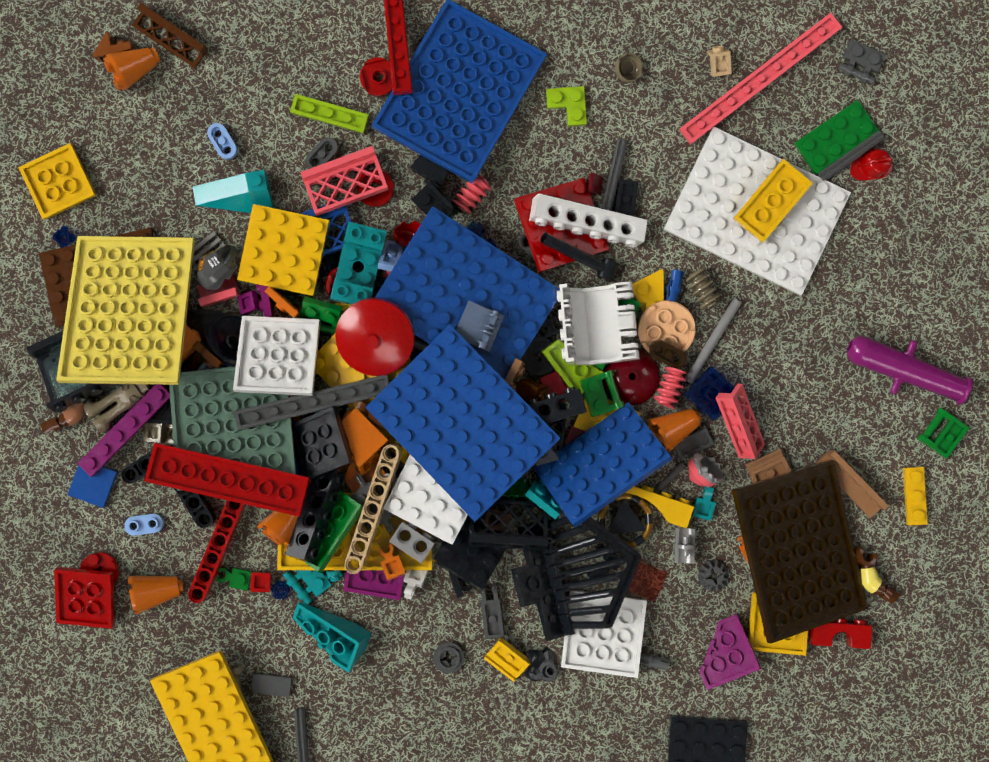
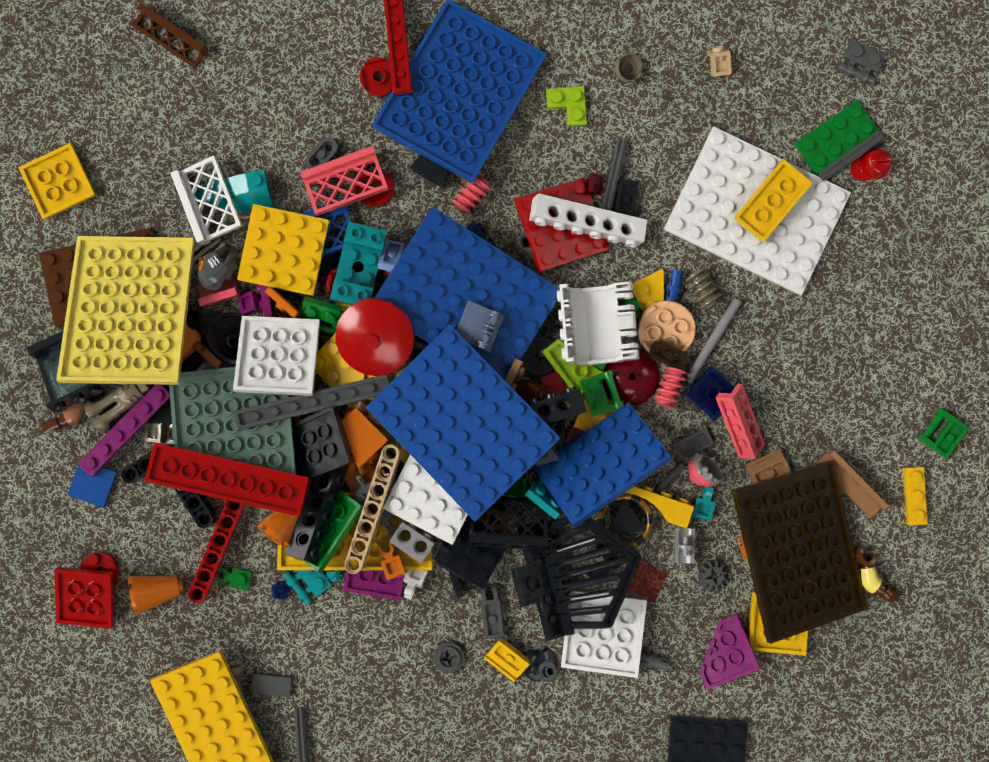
(58, 236): clear blue plate -> none
(107, 46): dark orange slope -> none
(130, 66): orange cone -> none
(143, 524): light blue plate -> none
(191, 206): none -> white fence
(222, 142): light blue plate -> none
(260, 582): red plate -> none
(329, 113): lime plate -> none
(339, 637): teal wedge -> none
(404, 232): red hair -> none
(431, 196): black bracket -> none
(604, 268): black piece -> none
(674, 427): orange cone -> none
(760, 78): coral plate -> none
(857, 632): red arch -> none
(907, 368): magenta piece -> none

